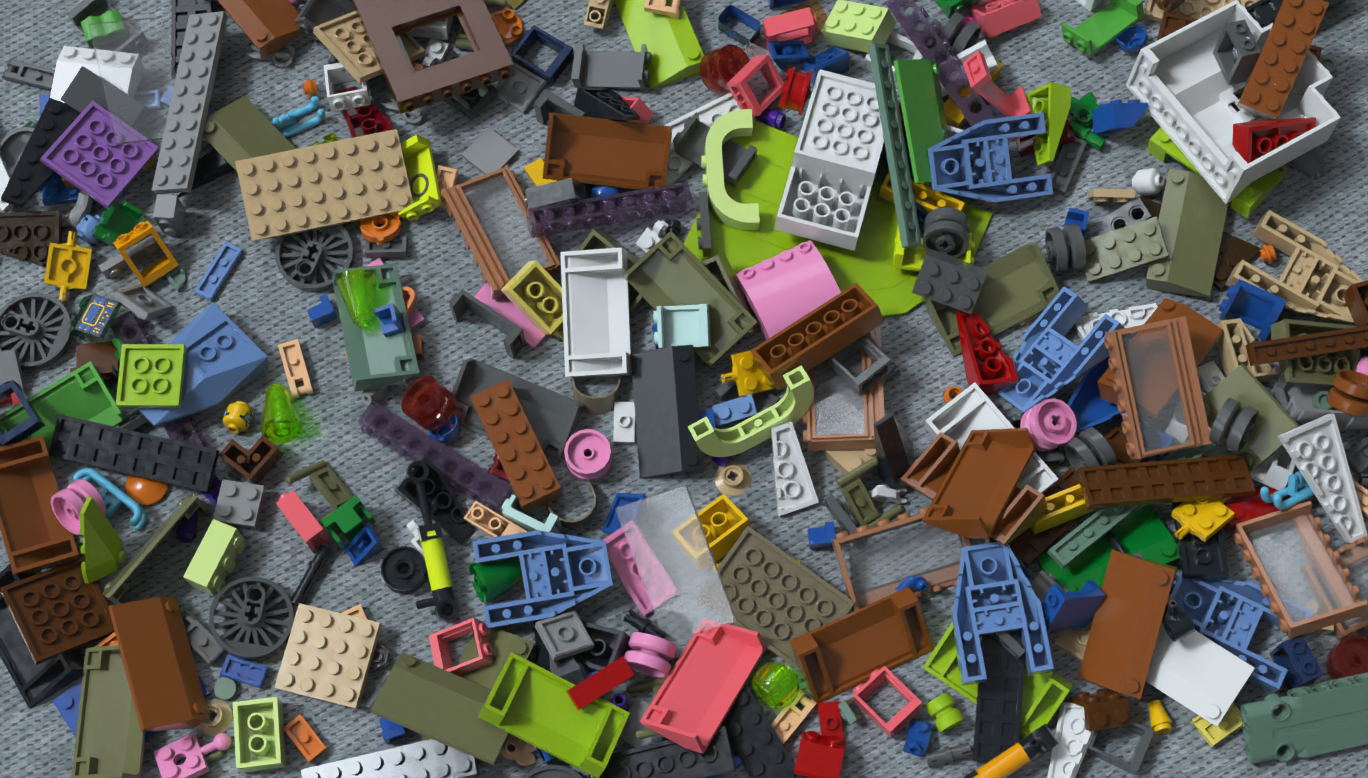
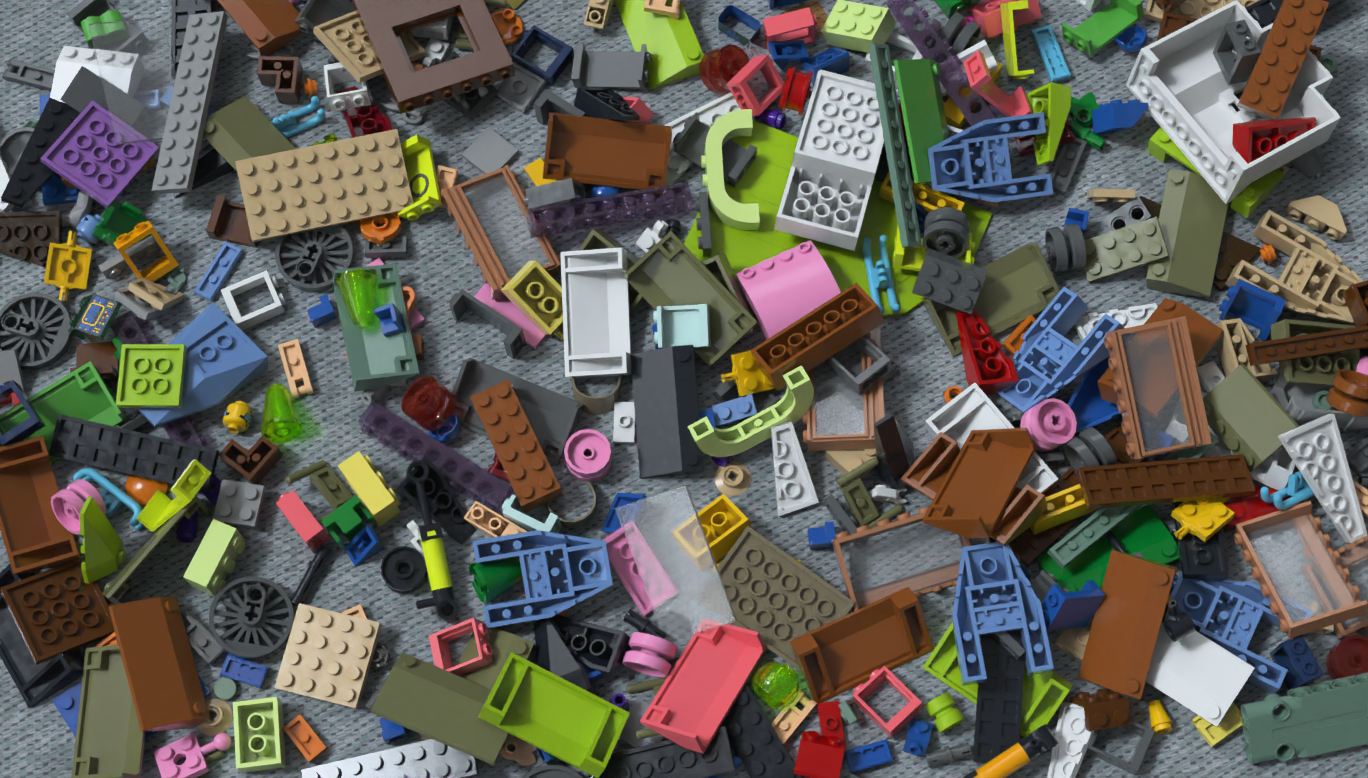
(154, 294): none -> tan wing
(162, 508): none -> neon yellow panel
(169, 214): light grey brick -> none
(229, 223): none -> reddish brown panel
(257, 316): none -> white window
(284, 74): none -> reddish brown brick
(370, 487): none -> light yellow brick
(564, 635): light grey tile -> none
(600, 683): red tile -> none
(868, 756): none -> blue plate
(881, 275): none -> medium azure piece
(913, 582): blue arm -> none
(1009, 39): none -> neon yellow panel
(1015, 339): none -> orange plate
(1050, 54): none -> medium azure plate
(1148, 181): white head -> none
(1233, 425): dark grey wheel -> none
(1318, 215): none -> tan slope

